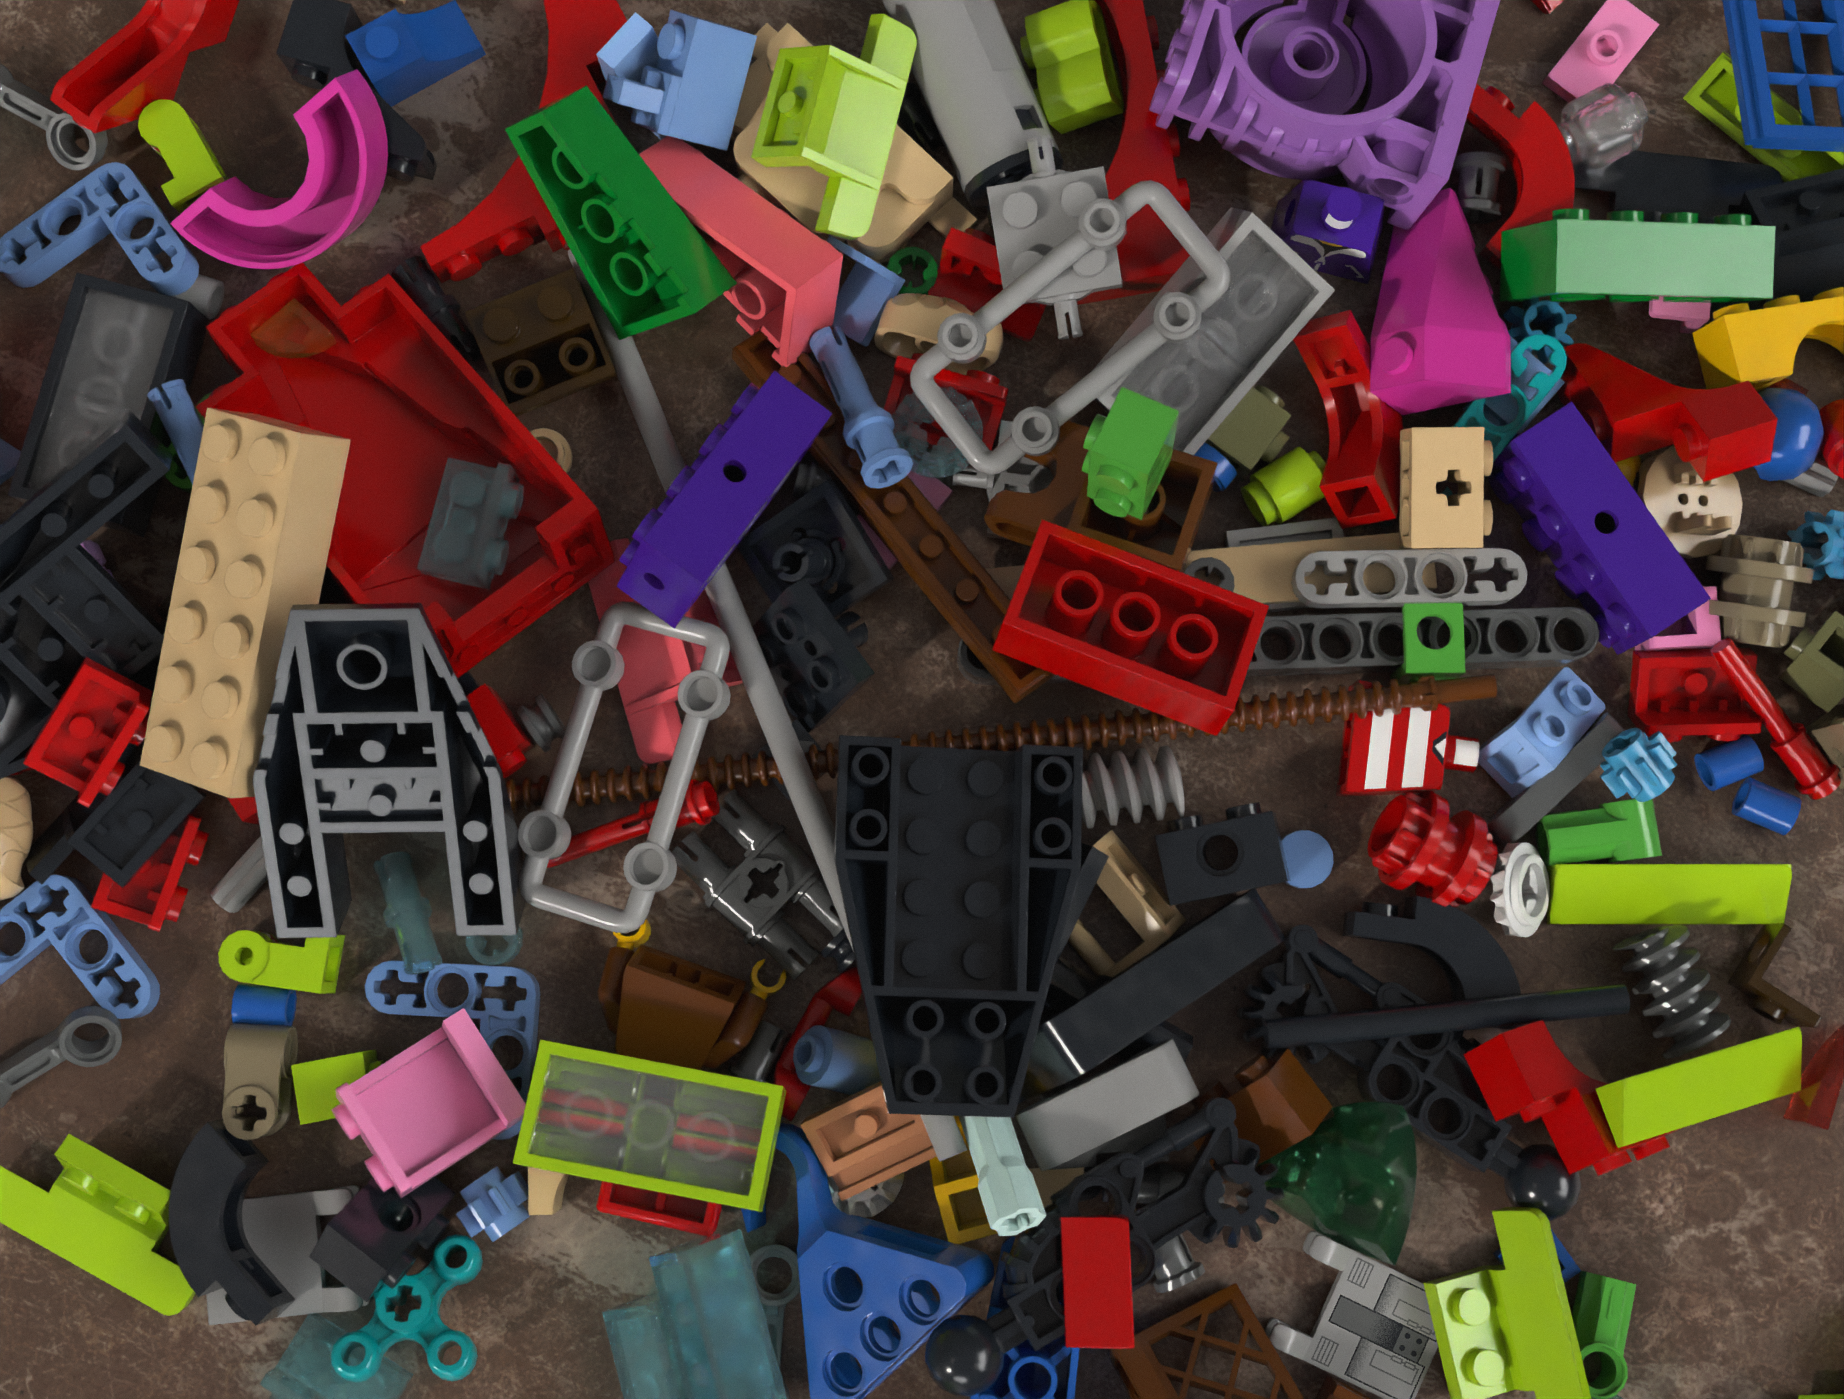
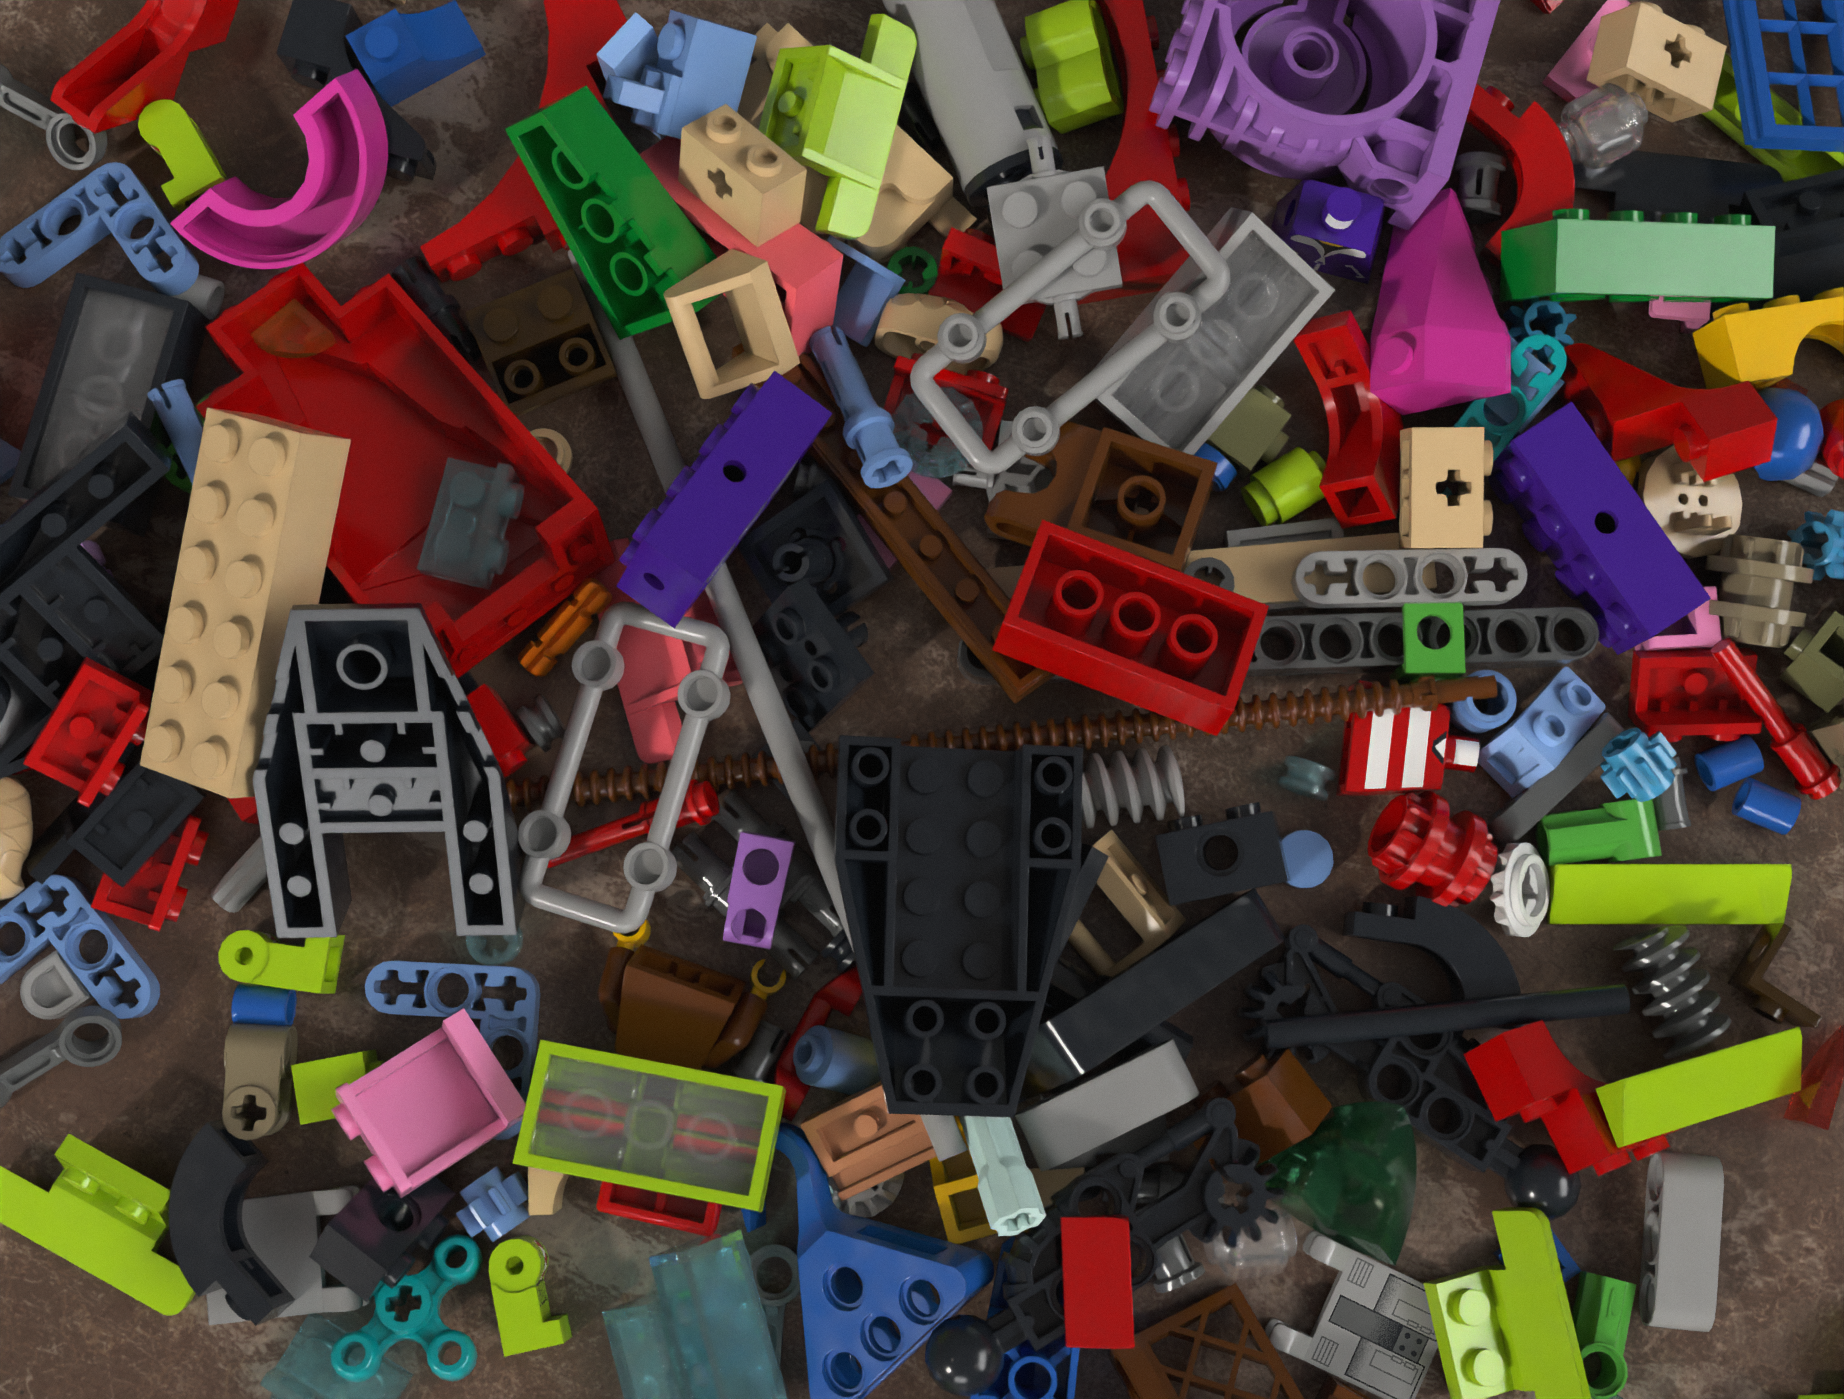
(53, 989): none -> light grey tile
(407, 913): clear light blue pin -> none
(521, 1297): none -> lime leg
(565, 627): none -> orange axle
(741, 175): none -> tan brick
(756, 315): none -> tan tile
(757, 888): none -> medium lavender leg
(1129, 453): bright green brick -> none
(1256, 1259): none -> clear head
(1306, 778): none -> clear light blue bush
(1495, 710): none -> medium blue brick
(1659, 59): none -> tan brick
(1671, 805): none -> dark grey pin
(1681, 1241): none -> light grey beam

